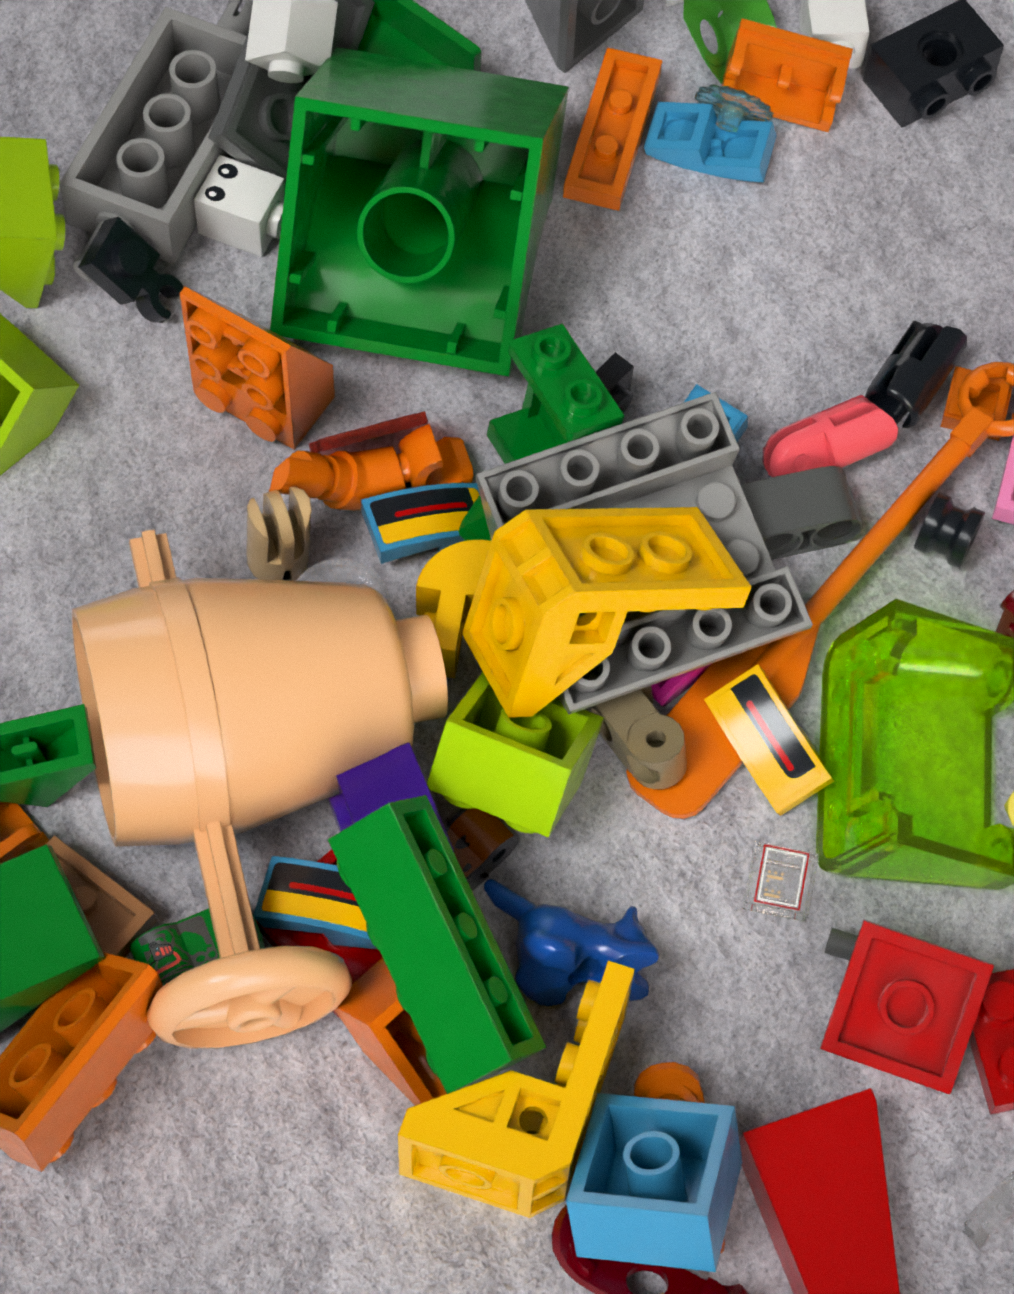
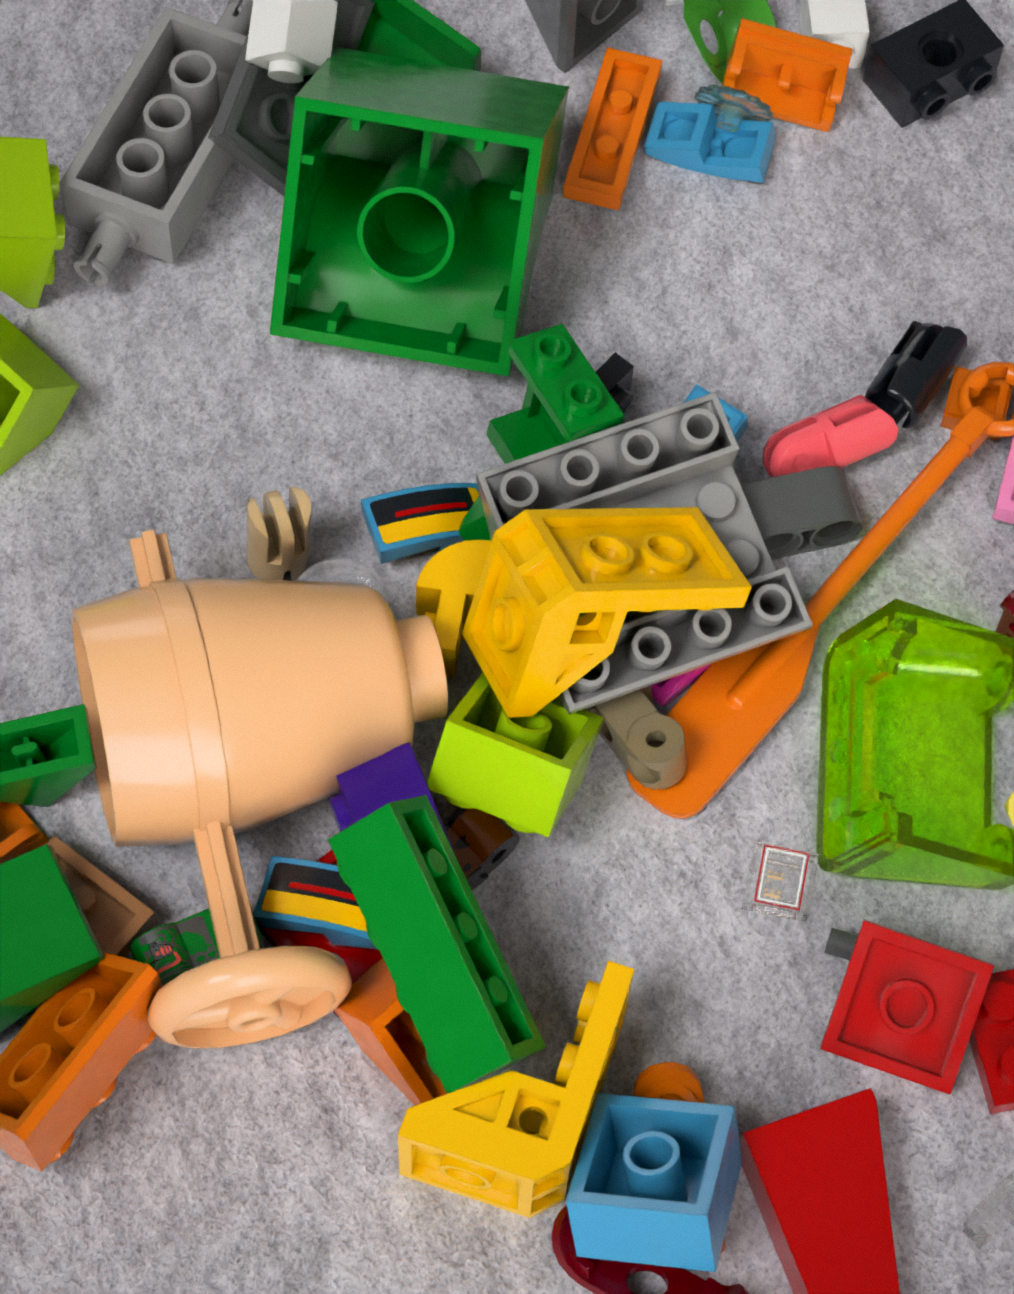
(124, 269): black plate -> none
(240, 206): white brick -> none
(253, 371): orange slope -> none
(351, 476): orange piece -> none
(368, 433): clear red piece -> none
(566, 948): blue animal -> none
(769, 740): slope -> none
(949, 530): black wheel -> none

